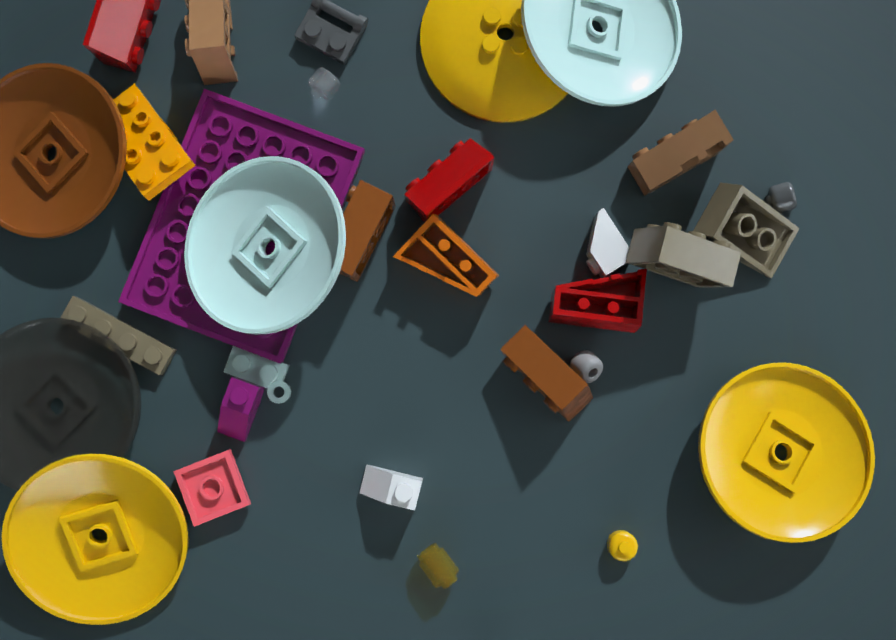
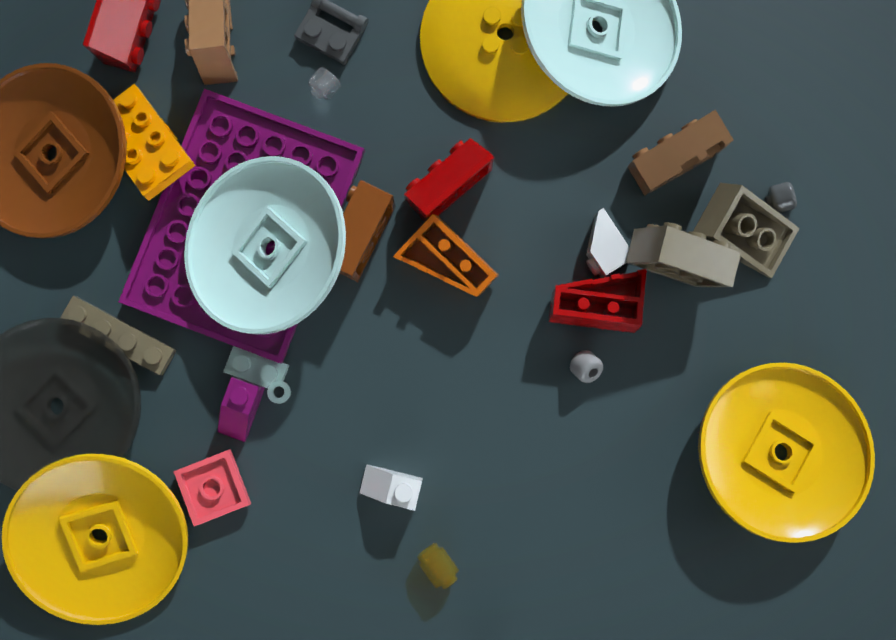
(546, 373): dark orange wedge -> none
(622, 545): yellow piece -> none

